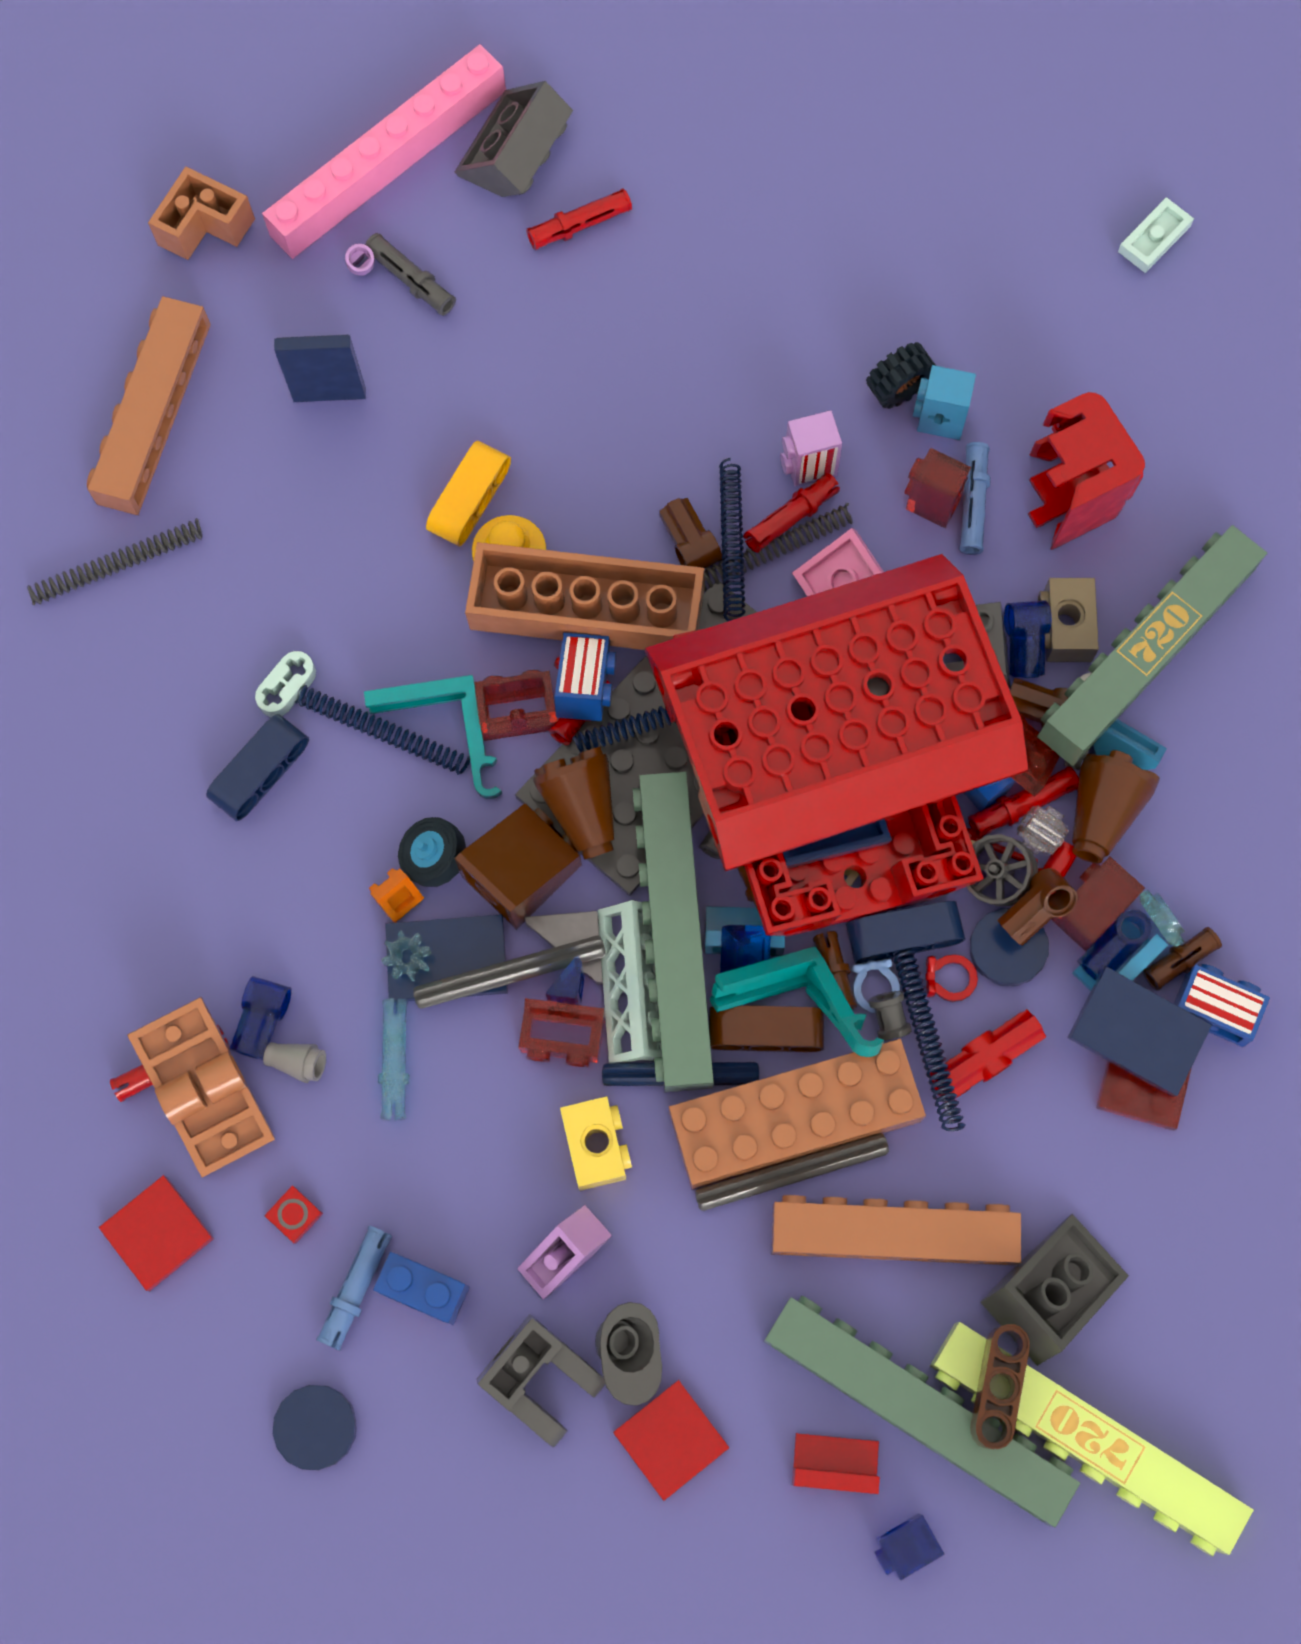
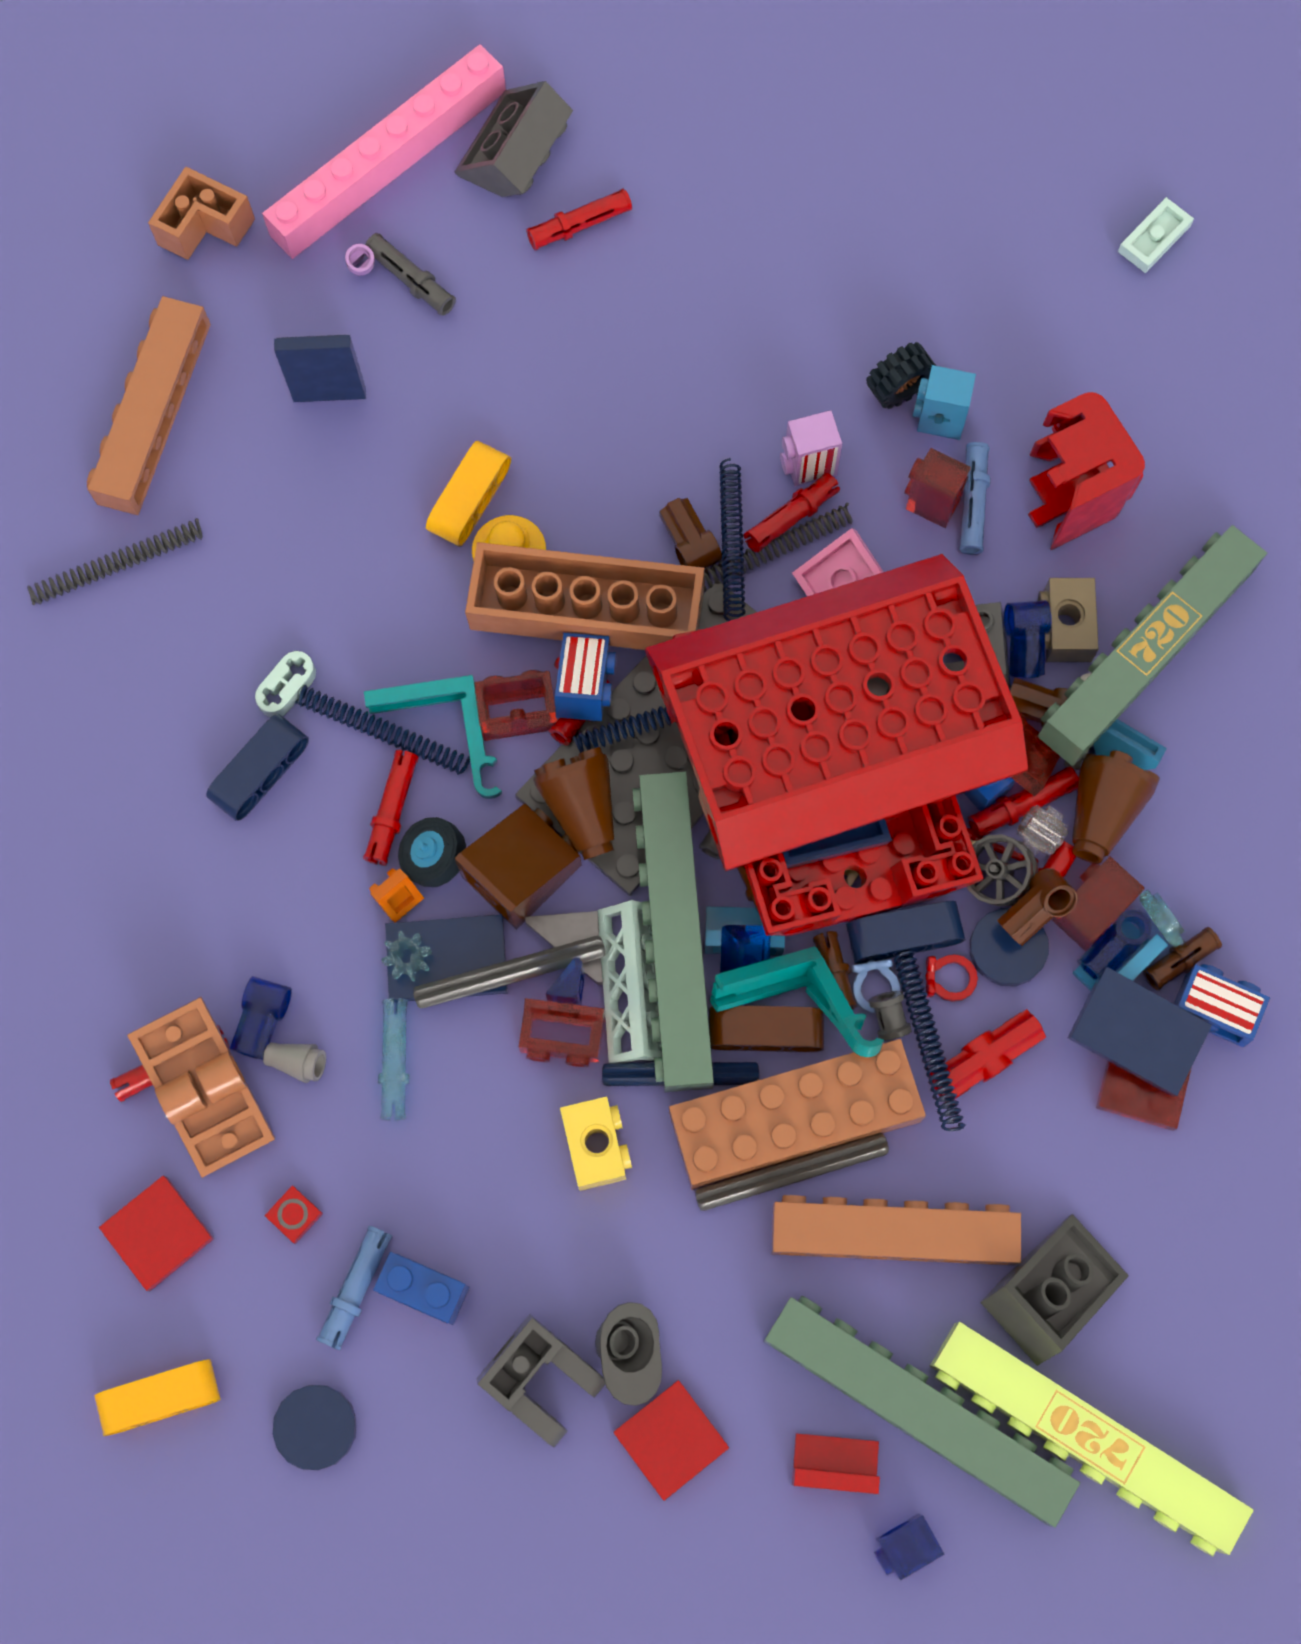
(157, 1397): none -> yellow beam
(386, 822): none -> red pin
(564, 1251): lavender slope -> none
(1011, 1367): reddish brown beam -> none

